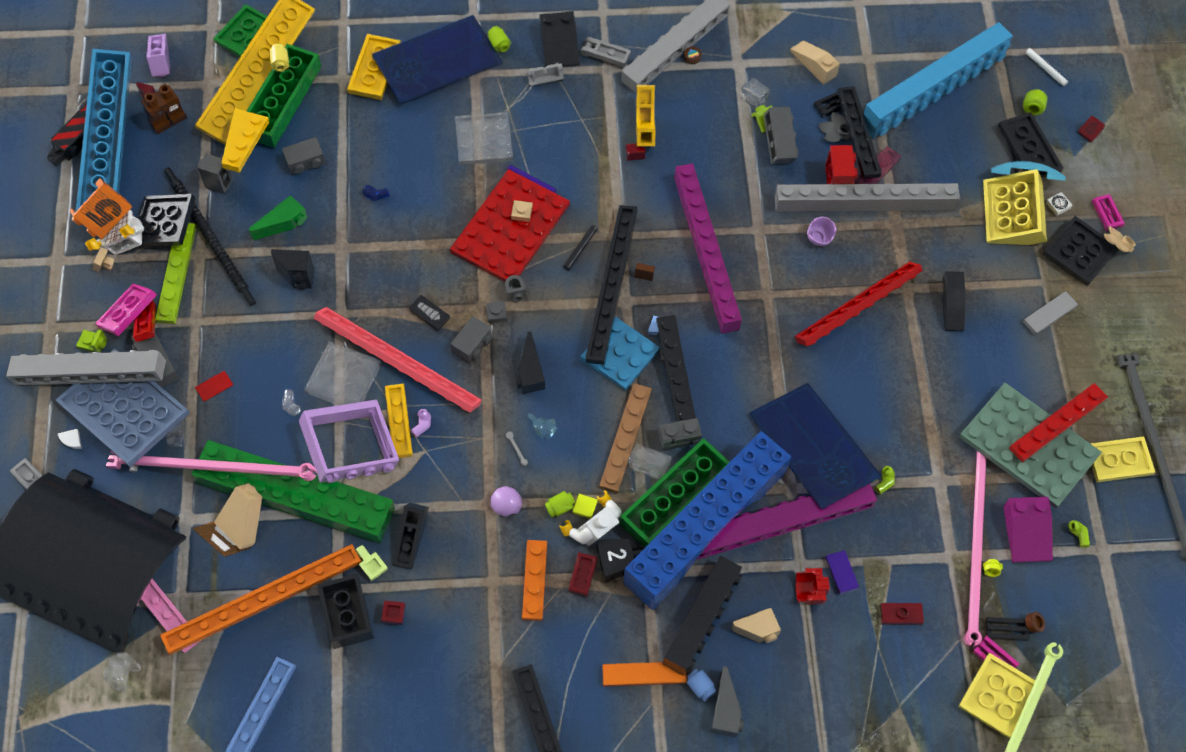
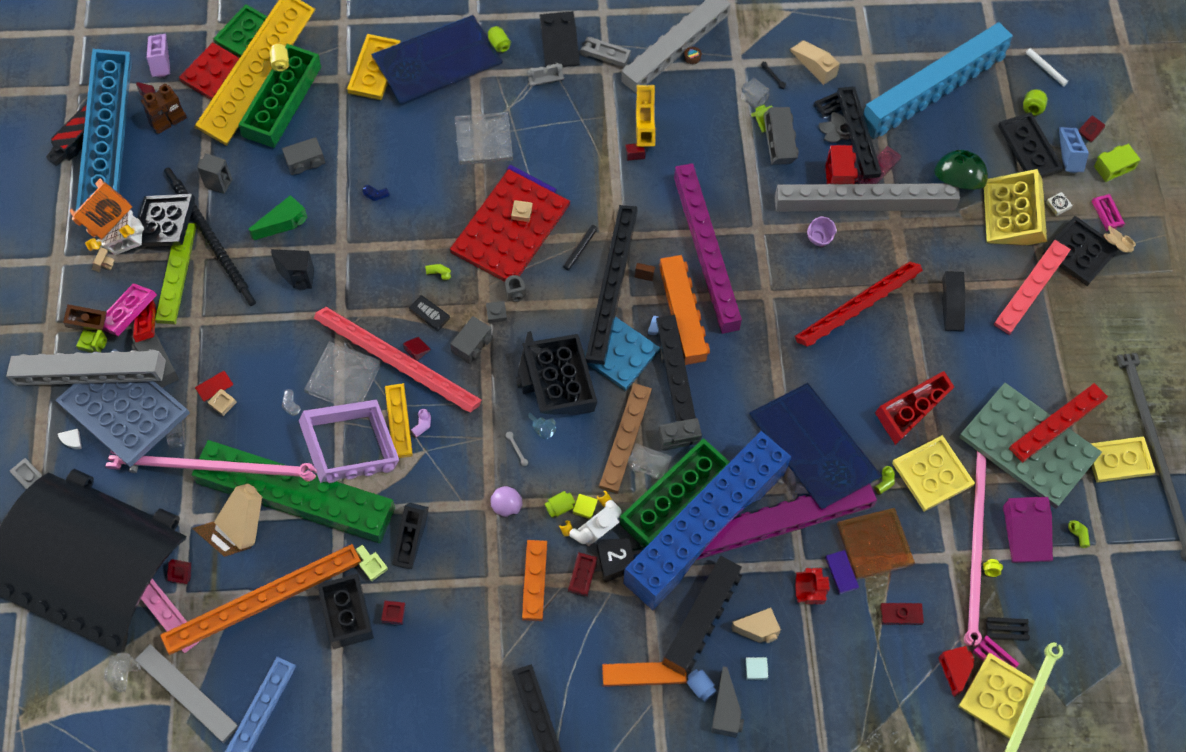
(84, 318): none -> reddish brown slope
(179, 571): none -> dark red plate
(187, 693): none -> light grey tile
(209, 70): none -> red plate
(222, 402): none -> tan plate
(242, 138): yellow wing -> none
(416, 348): none -> dark red slope
(438, 268): none -> lime arm
(560, 375): none -> black slope
(682, 305): none -> orange brick
(756, 668): none -> light aqua tile
(782, 85): none -> black hinge
(875, 543): none -> clear orange plate
(908, 409): none -> red wedge
(933, 473): none -> light yellow plate
(957, 667): none -> red slope
(962, 170): none -> dark green piece
(1005, 168): medium azure slope -> none
(1032, 287): none -> coral plate
(1035, 622): reddish brown tile -> none
(1050, 313): light grey tile -> none
(1072, 150): none -> medium blue slope
(1116, 162): none -> lime brick

